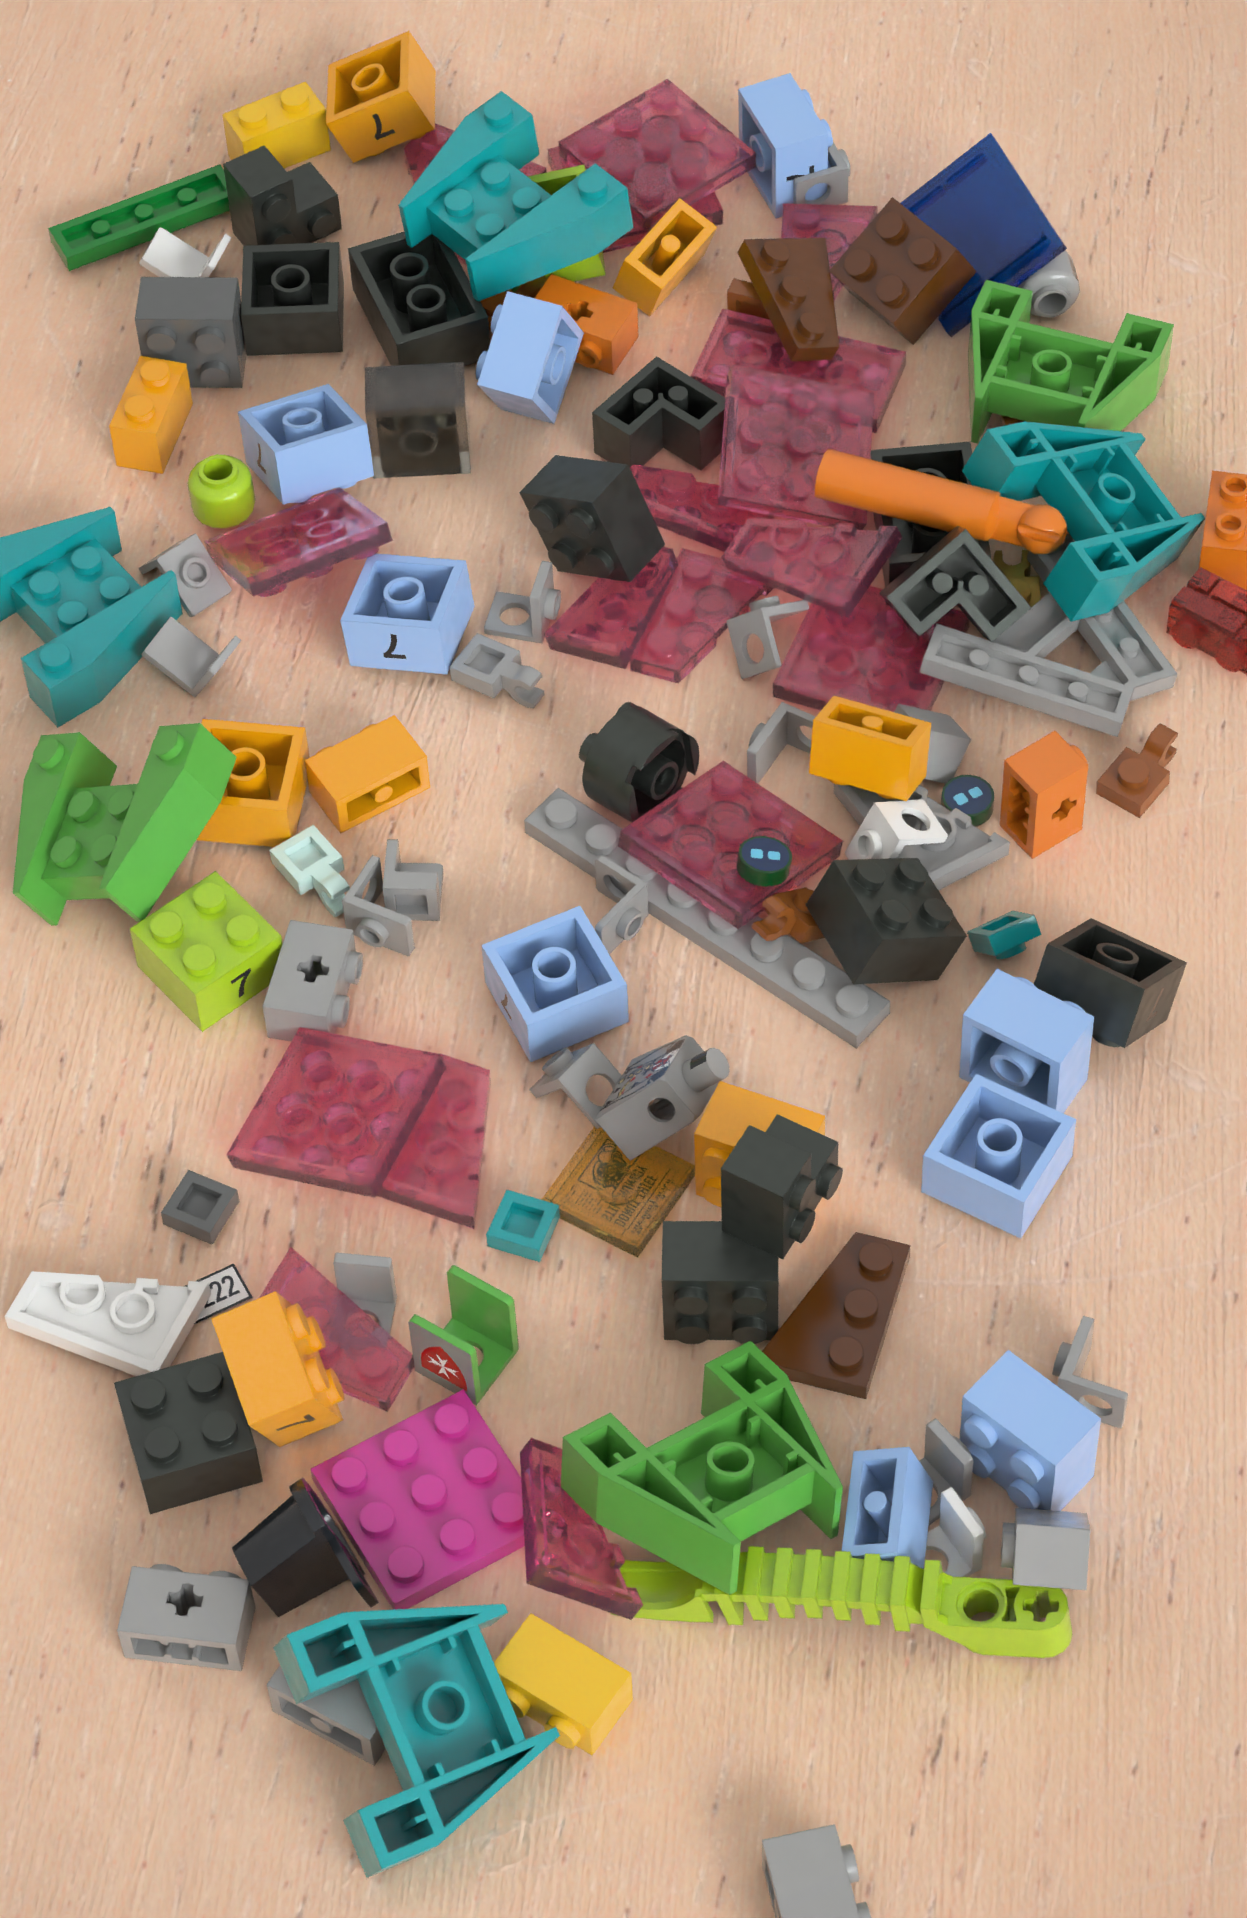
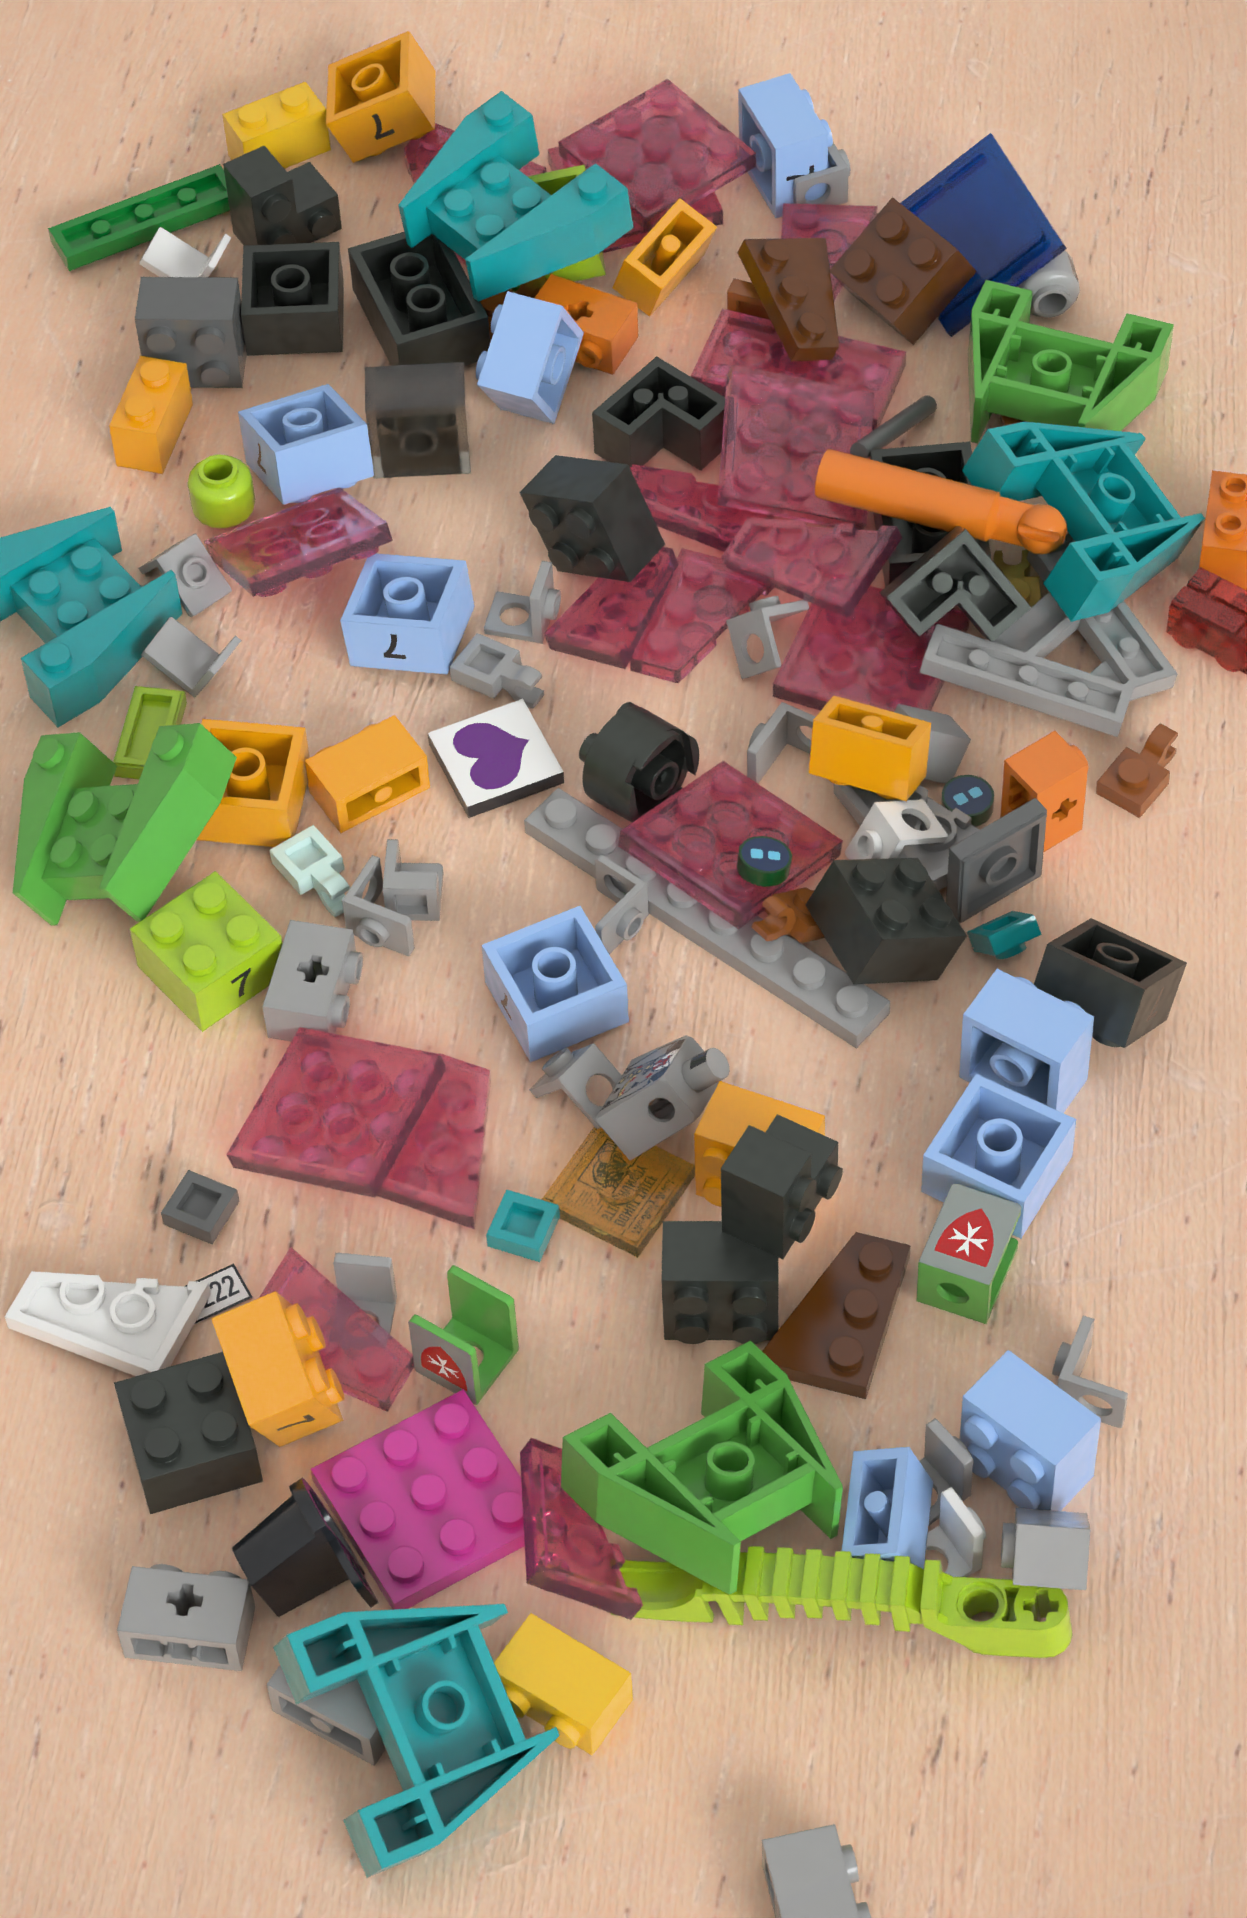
(146, 712): none -> lime tile
(495, 758): none -> tile
(894, 427): none -> dark grey bar
(968, 1253): none -> piece
(996, 860): none -> dark grey plate

